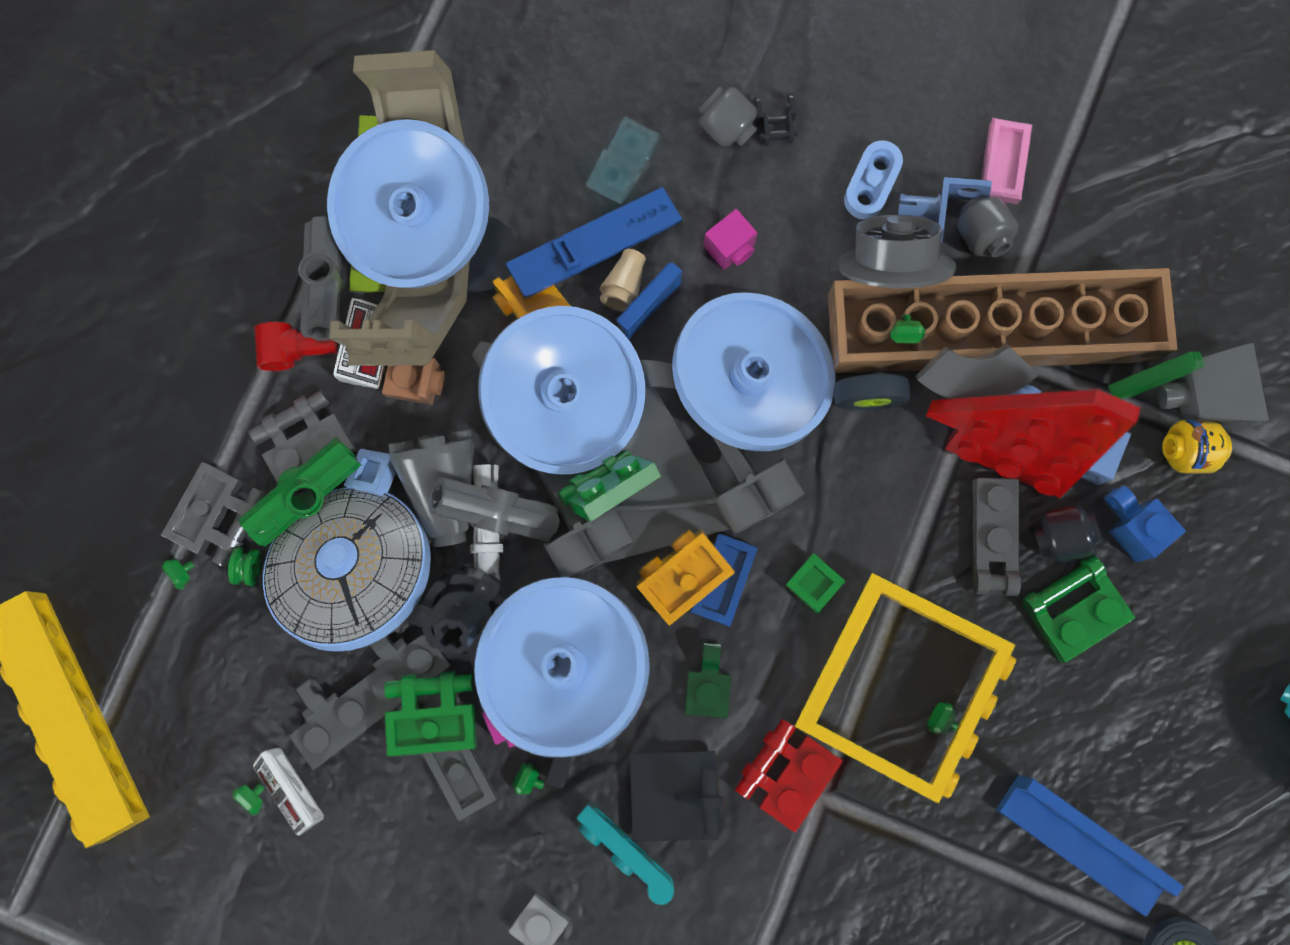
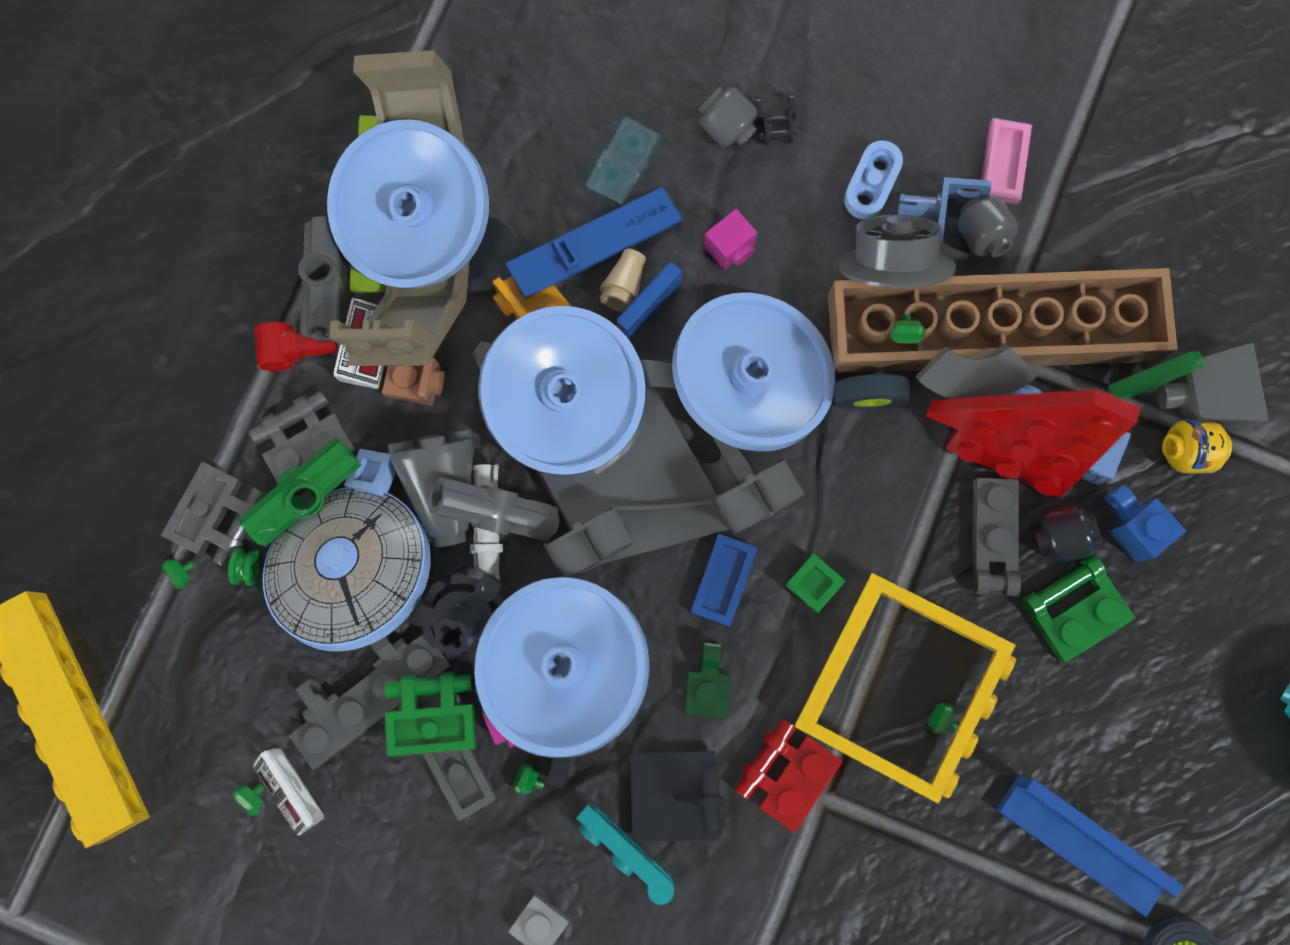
(608, 484): green plate -> none
(683, 575): light orange bracket -> none

